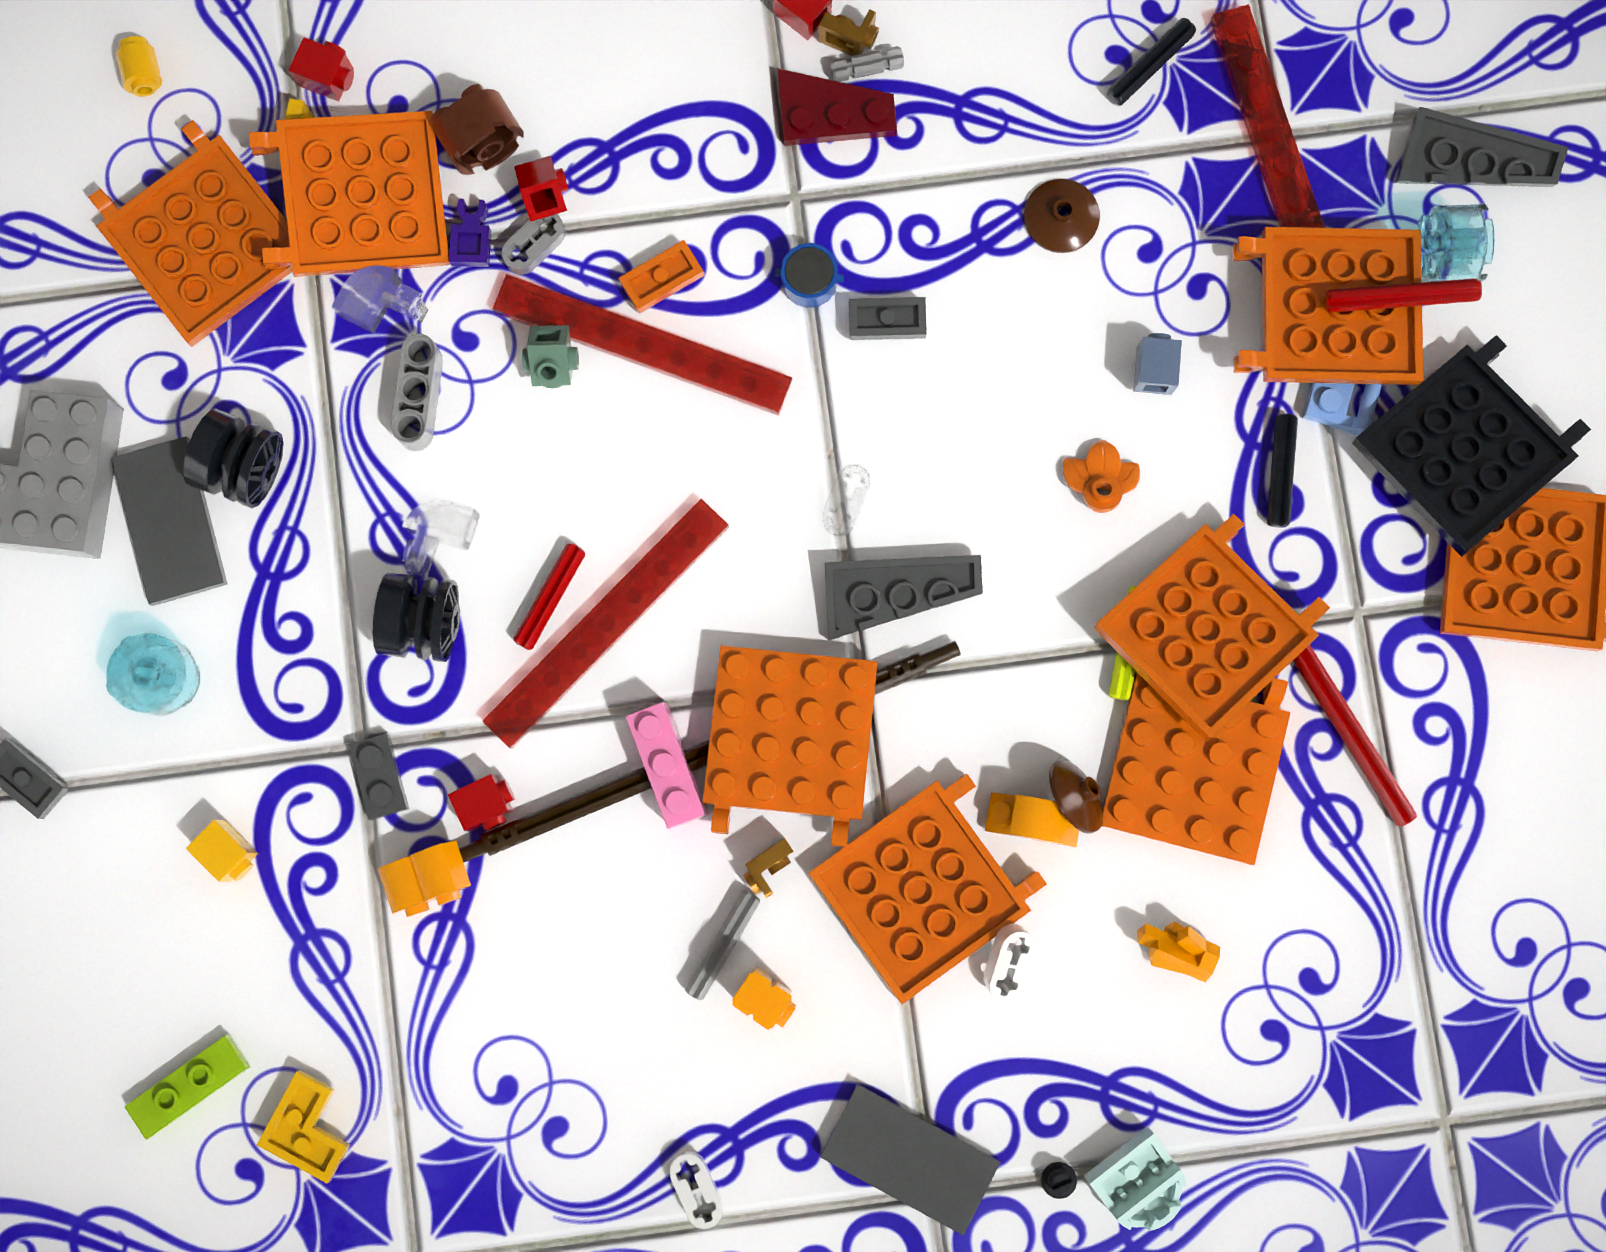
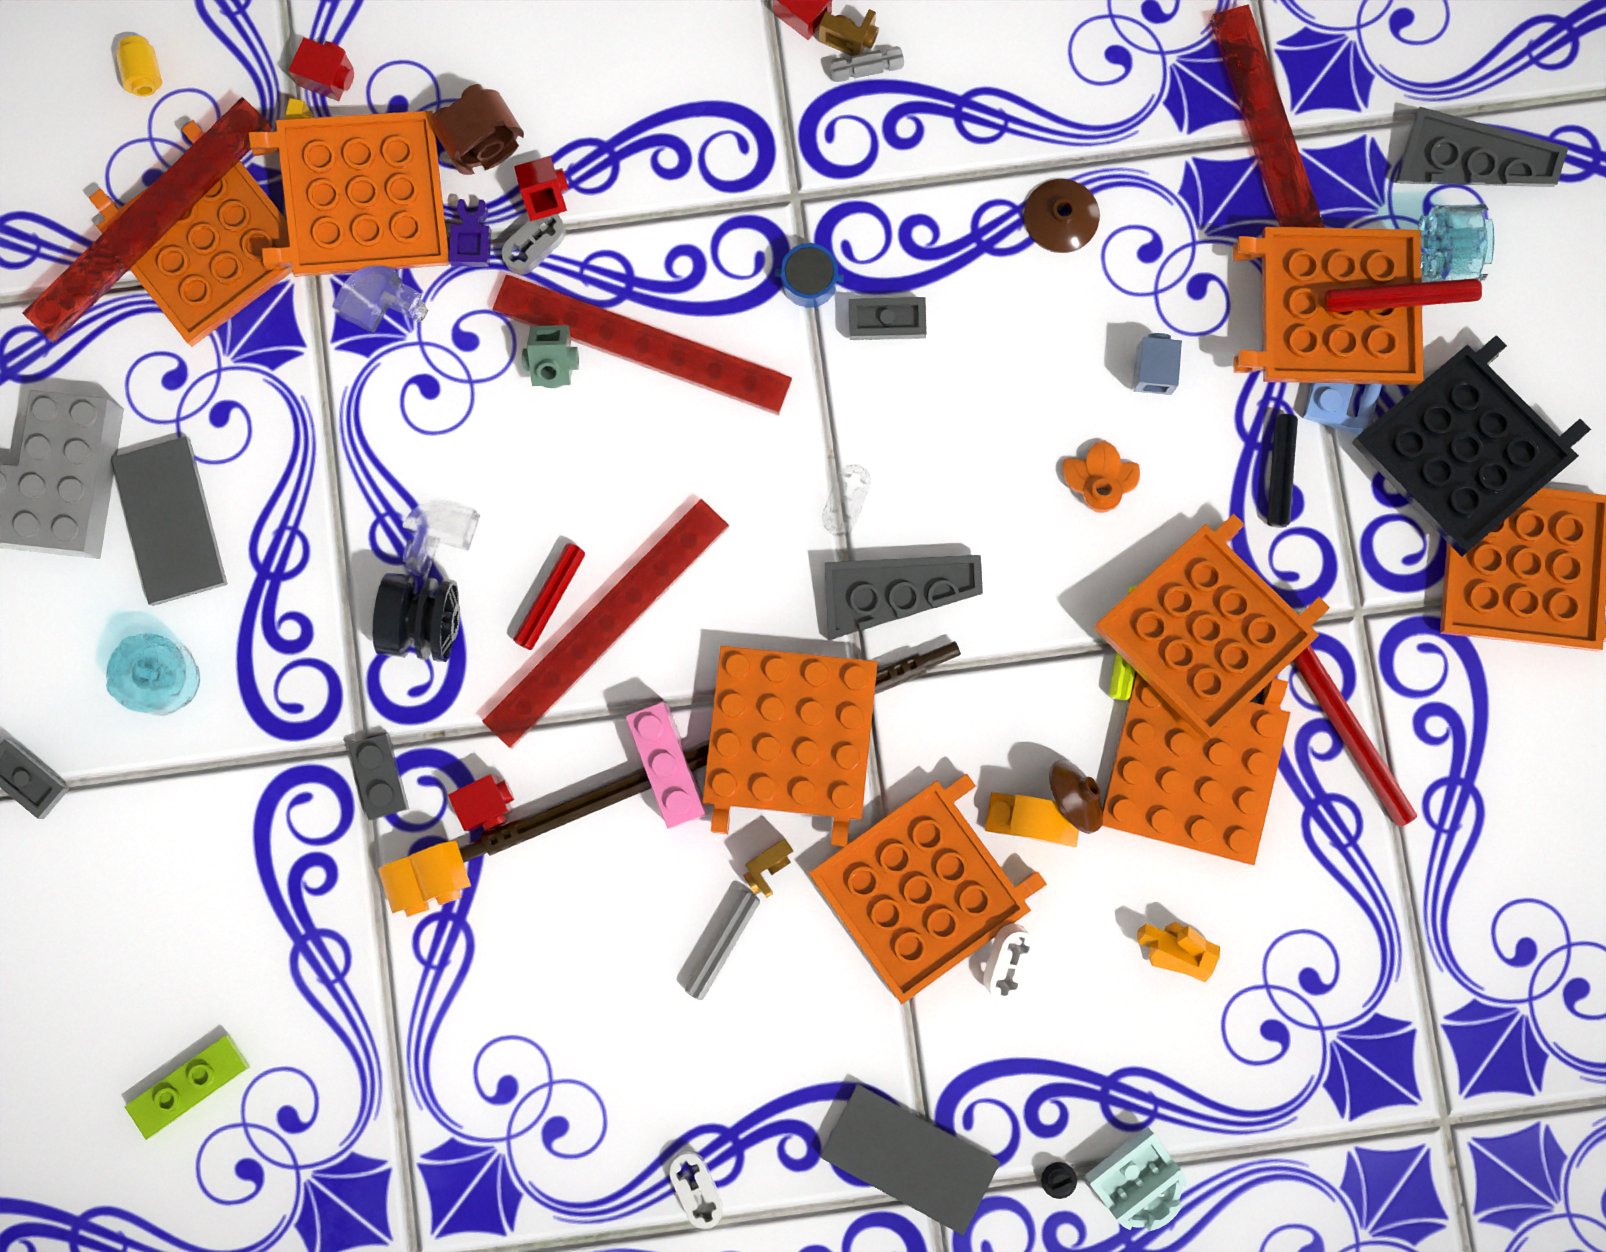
(146, 221): none -> clear red plate
(222, 851): yellow brick -> none
(233, 458): black wheel -> none
(294, 1132): yellow plate -> none
(412, 375): light grey beam -> none
(661, 276): orange plate -> none
(766, 1000): light orange brick -> none
(832, 110): dark red wing -> none
(1151, 61): black axle -> none

